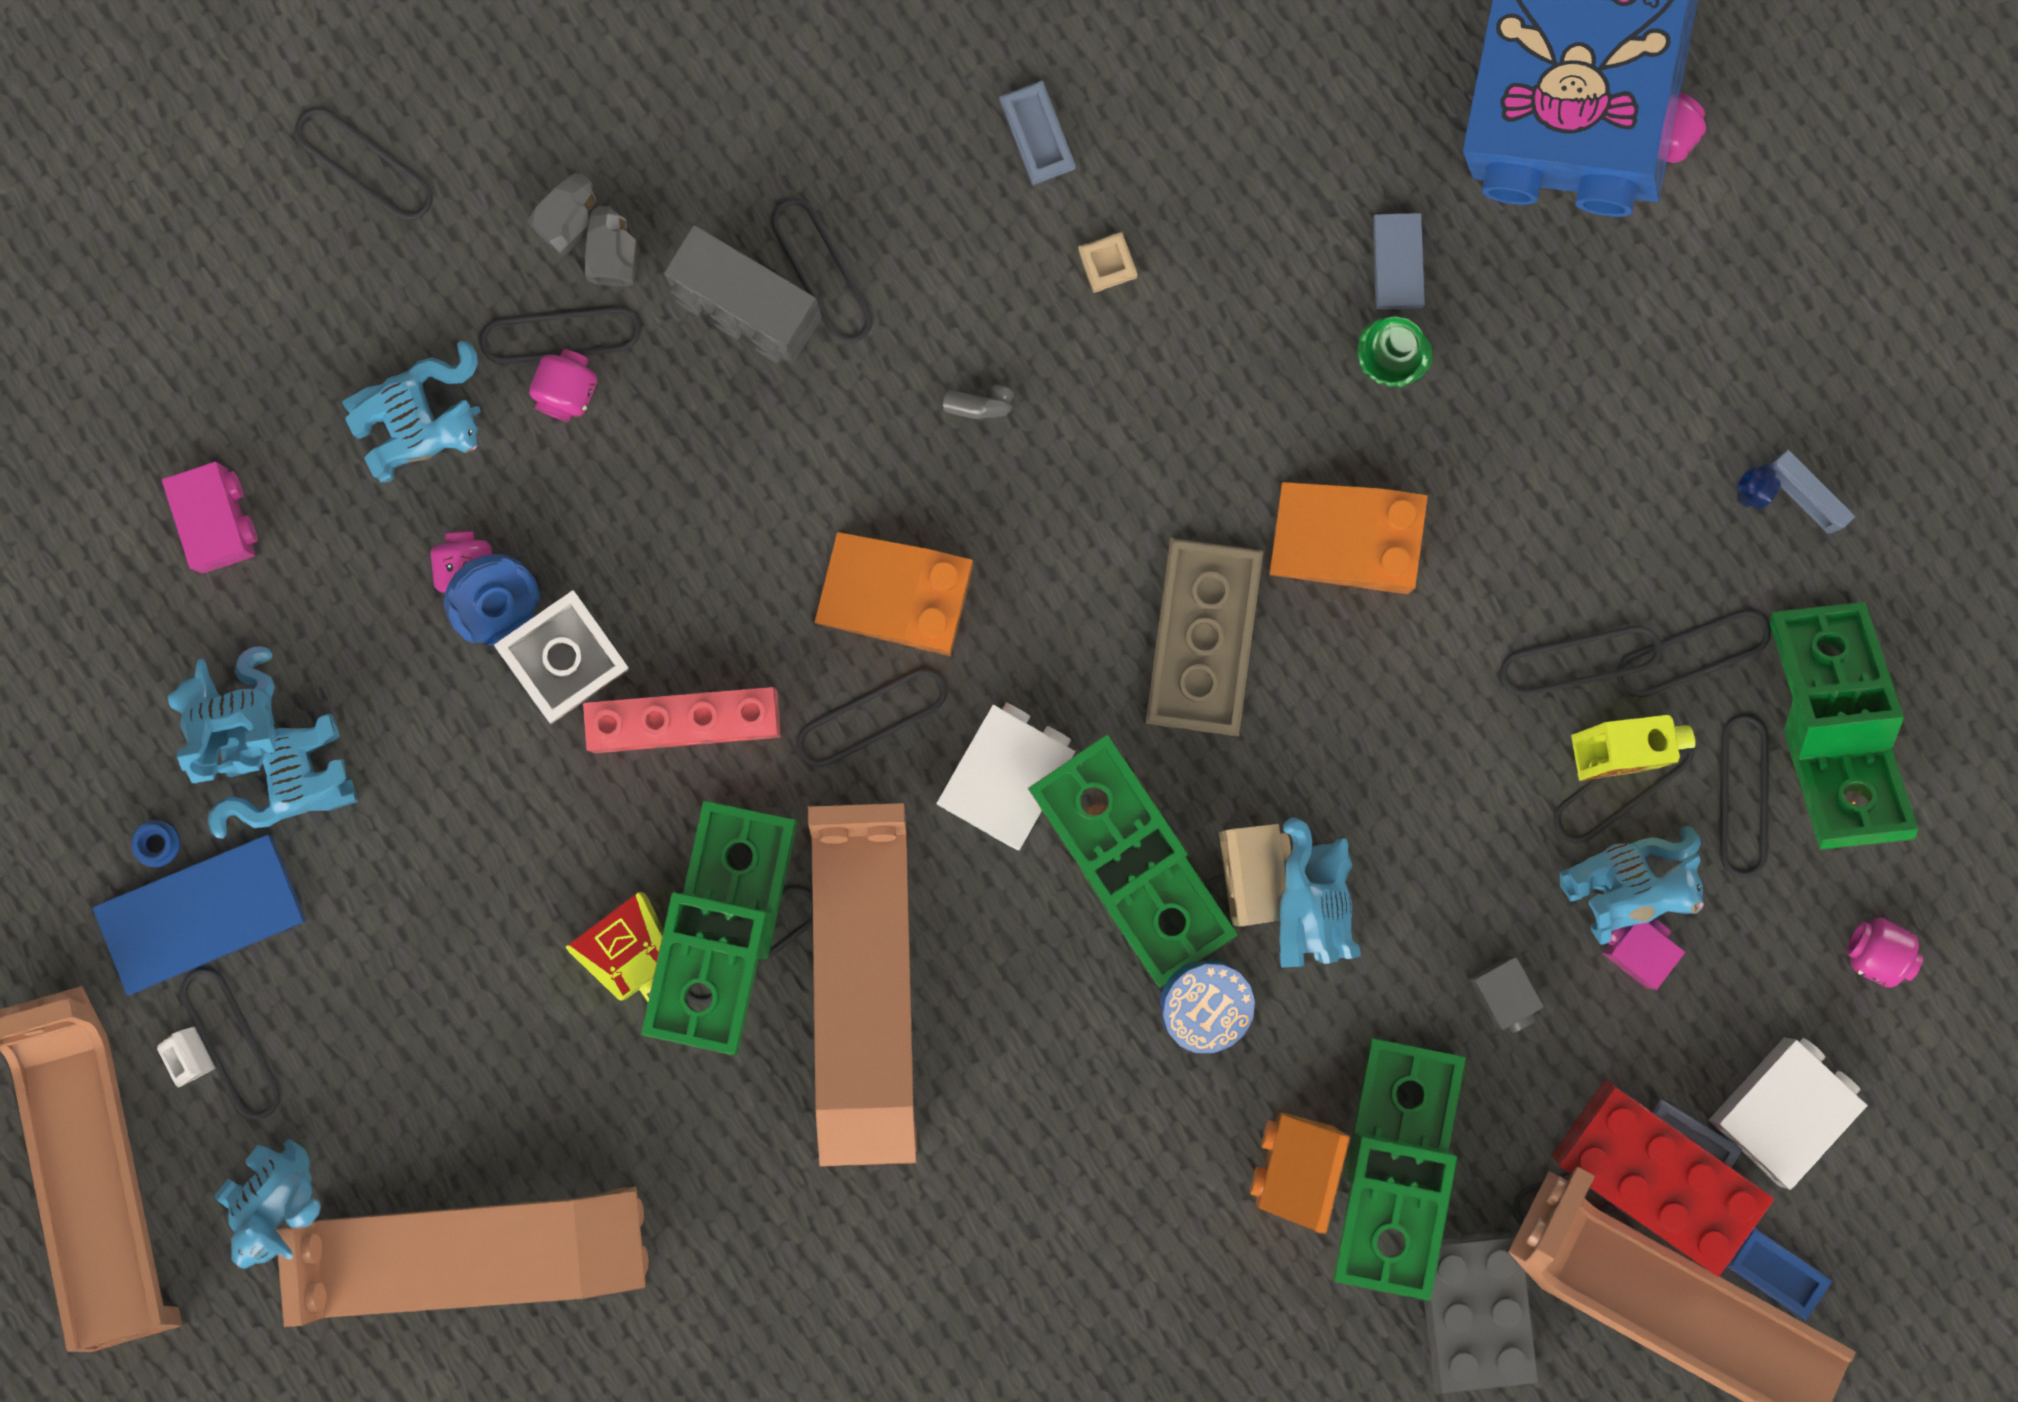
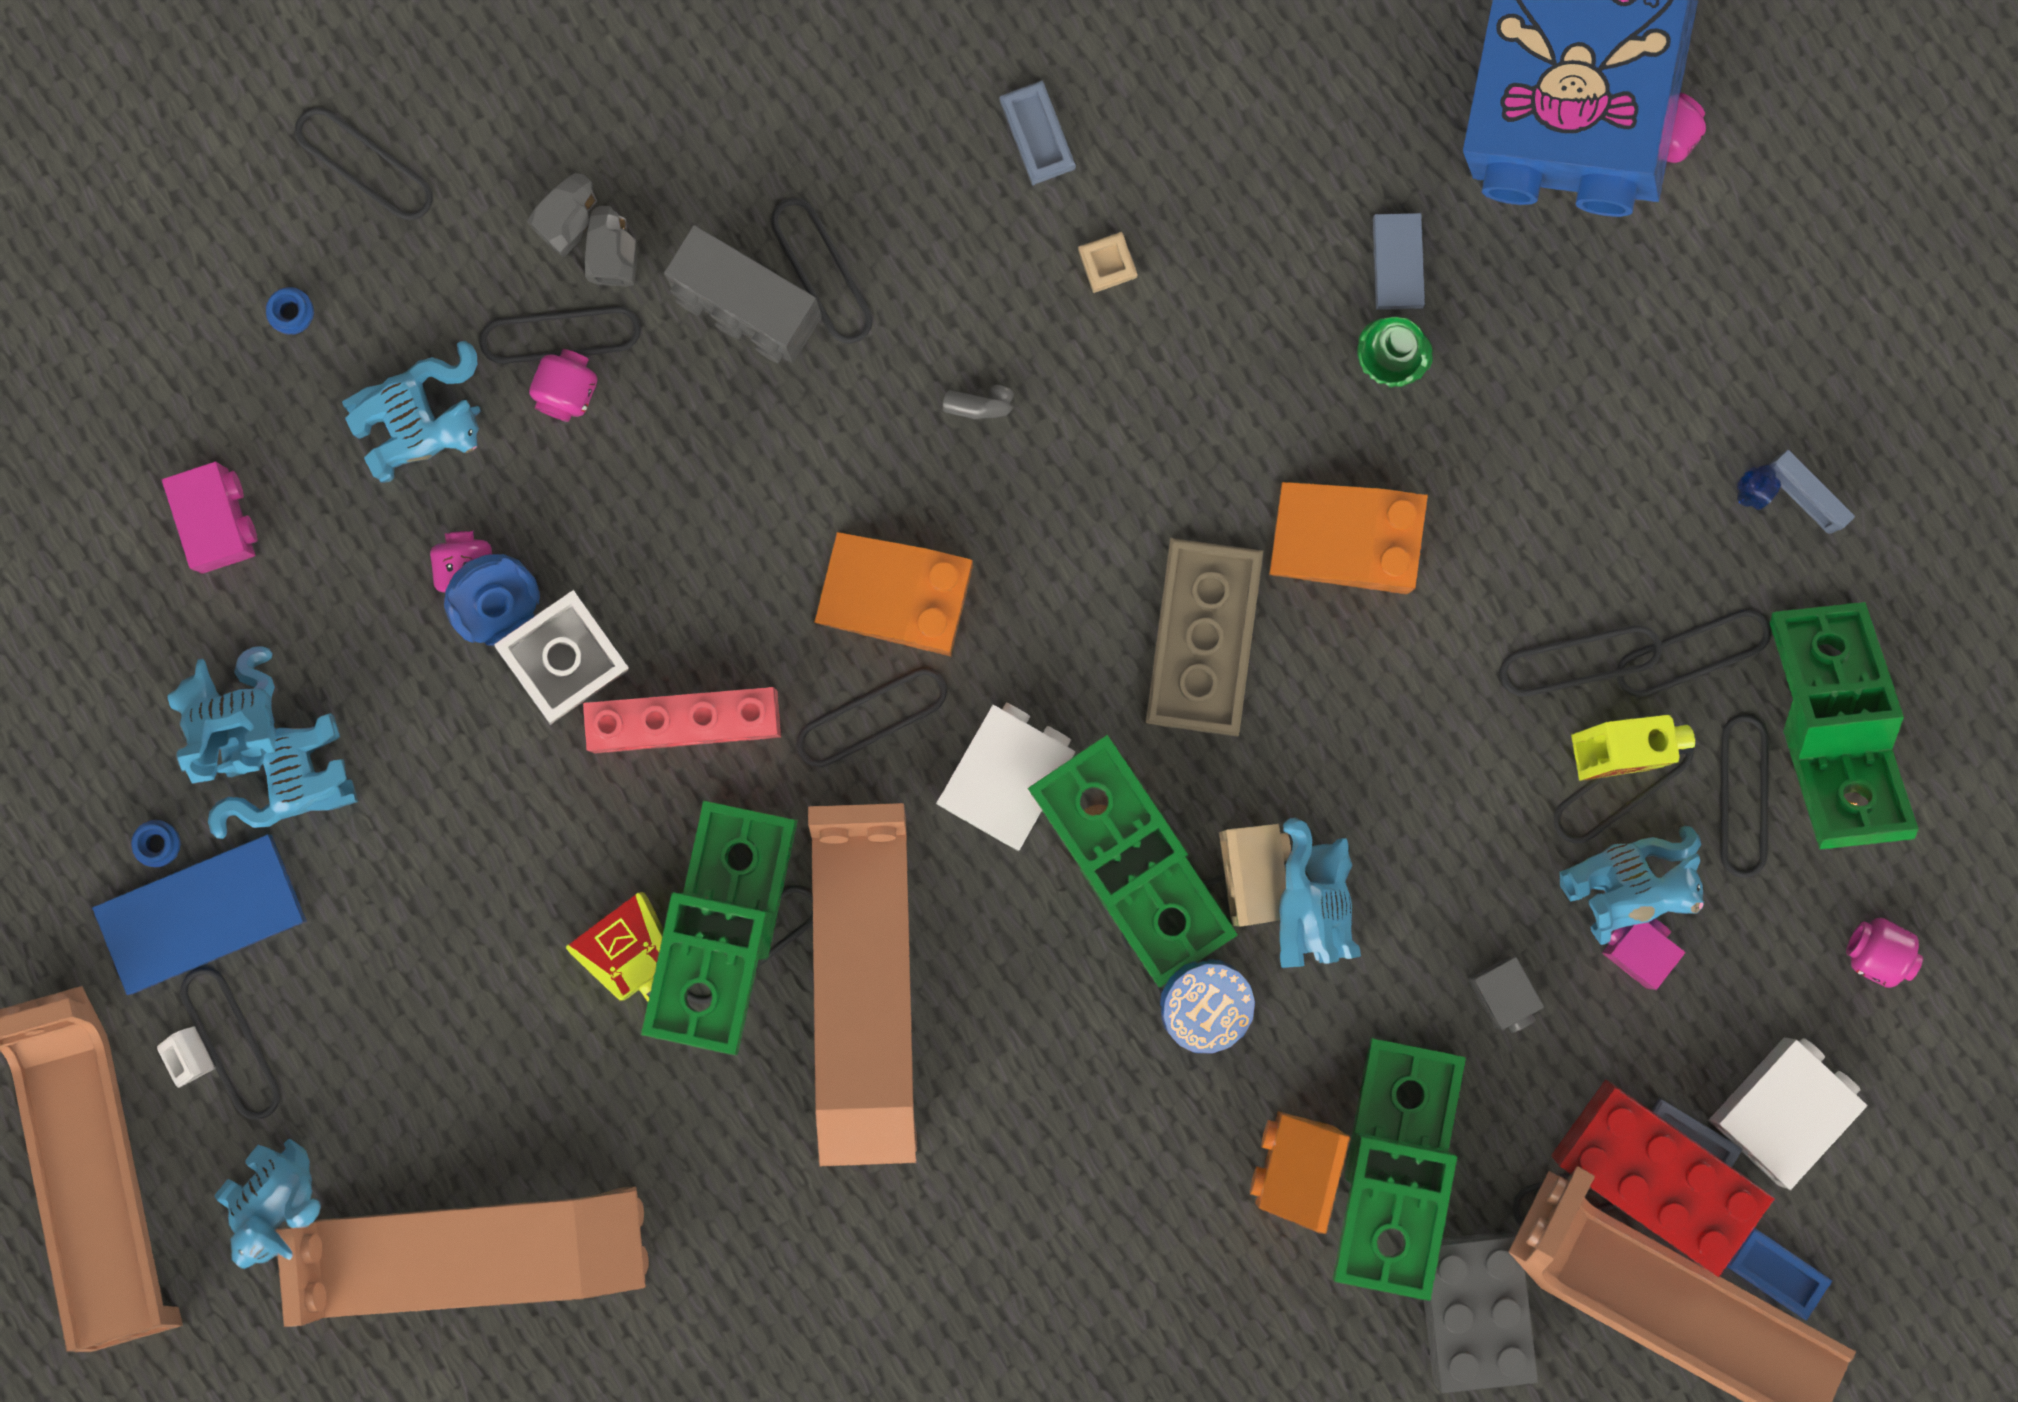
(277, 304): none -> blue plate

